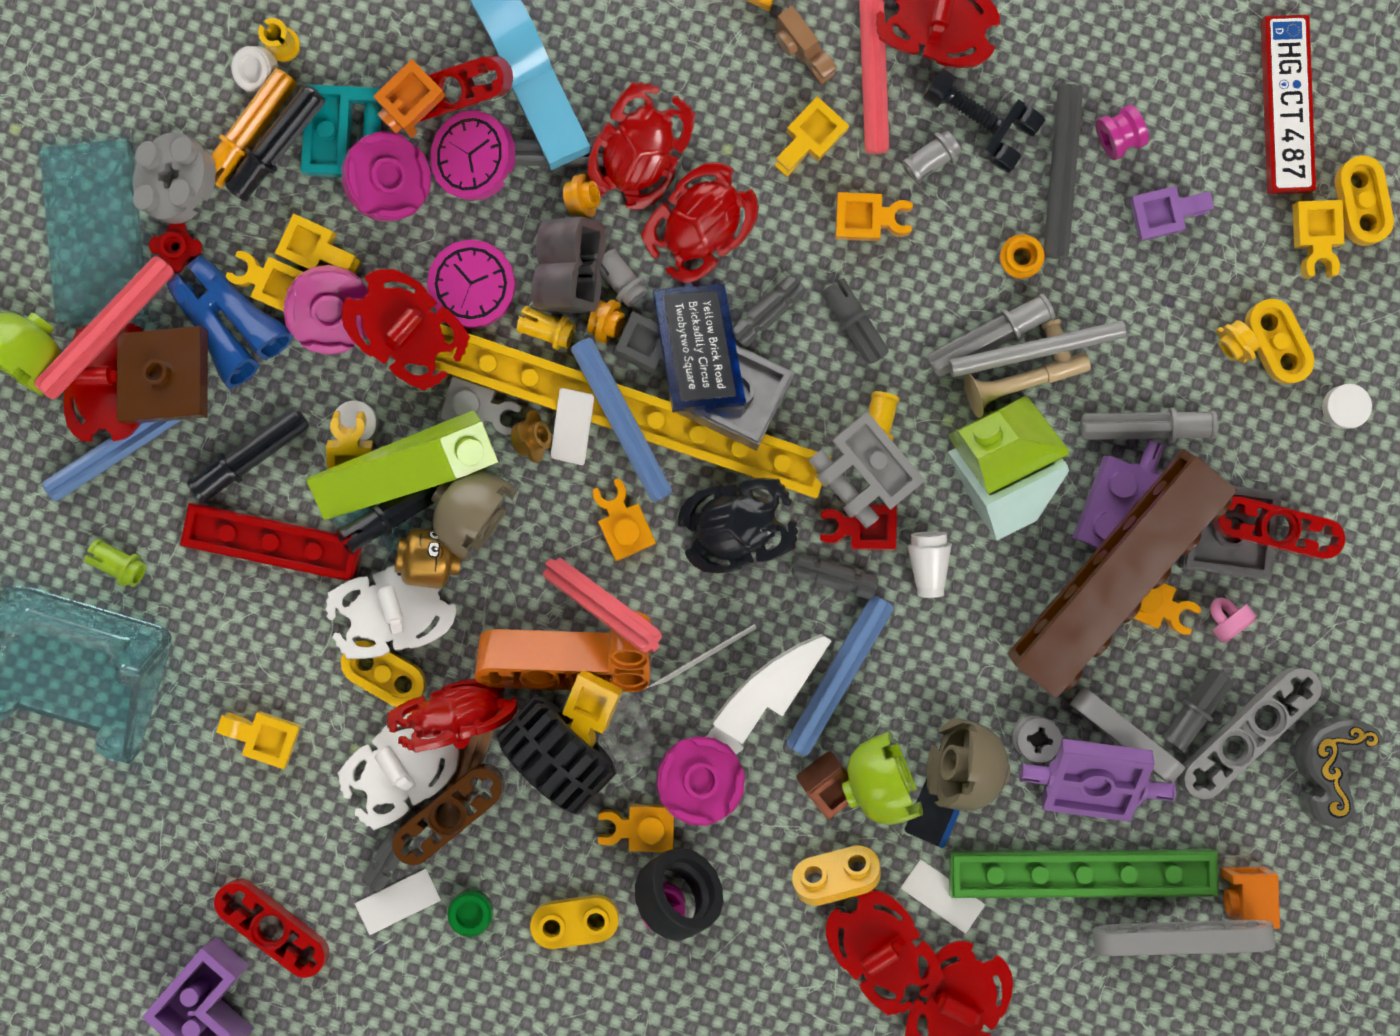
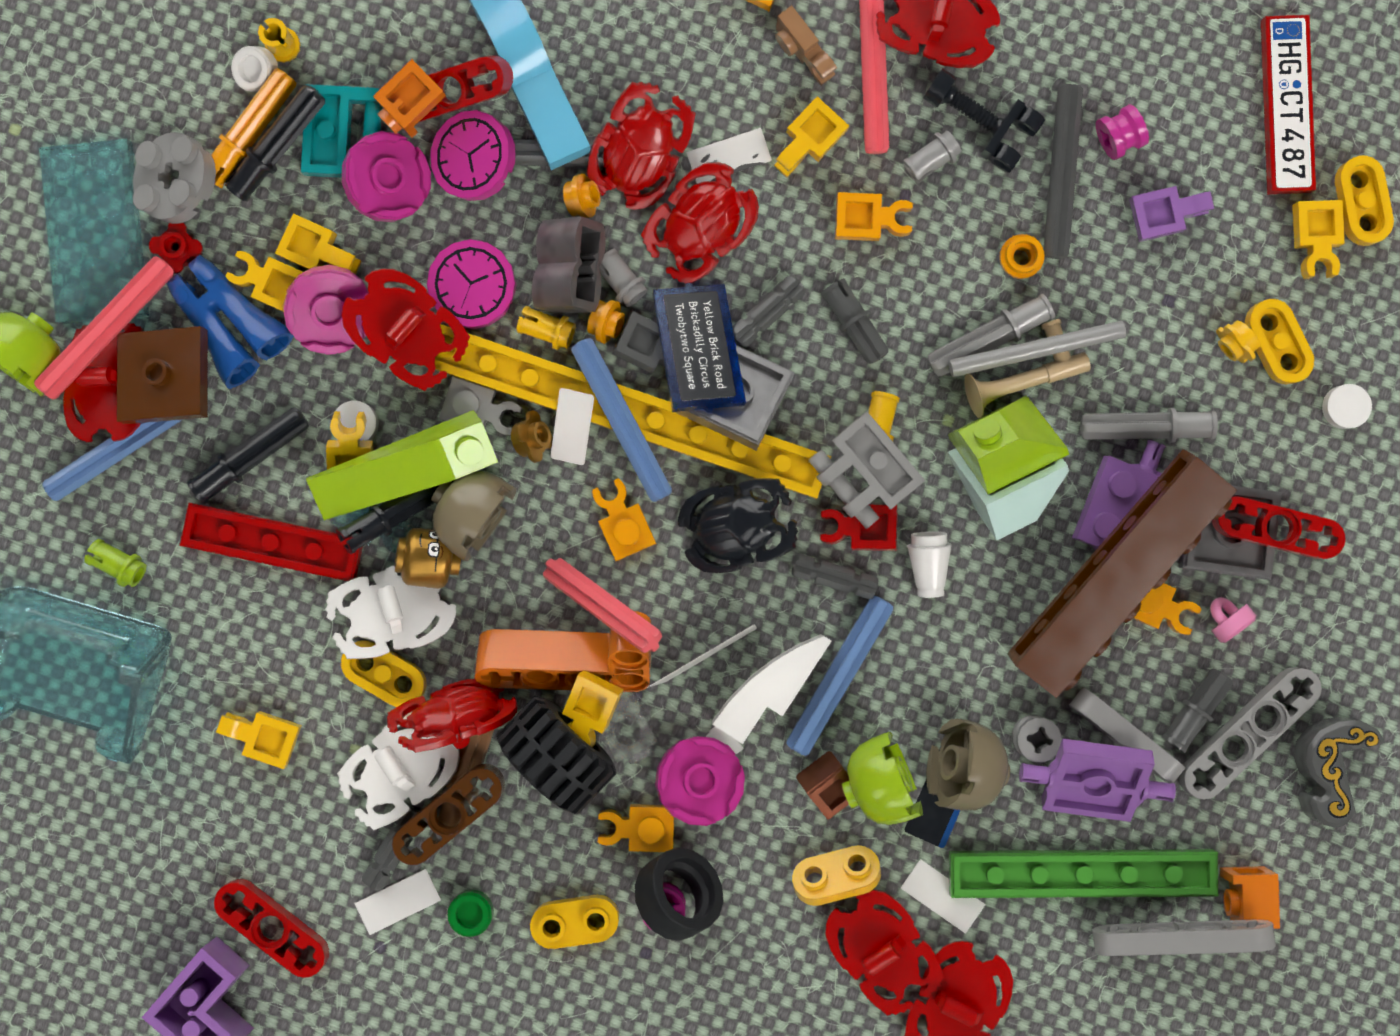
(738, 152): none -> white sticker

